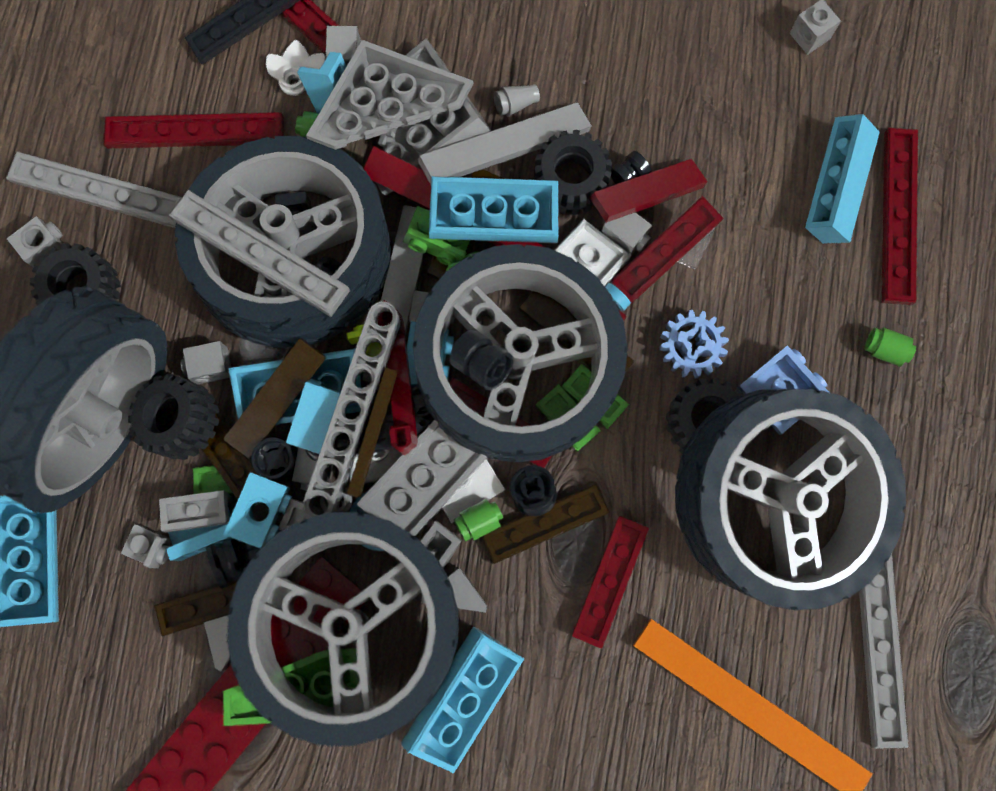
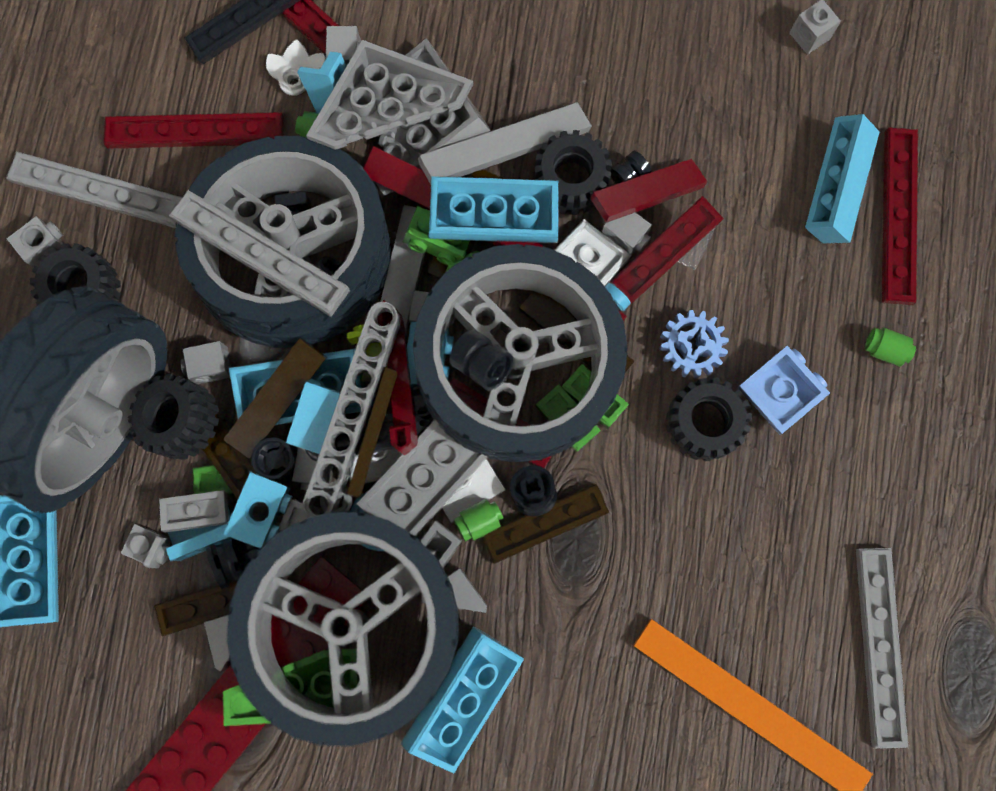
(515, 98): light grey cone -> none
(610, 582): dark red plate -> none
(853, 450): wheel -> none

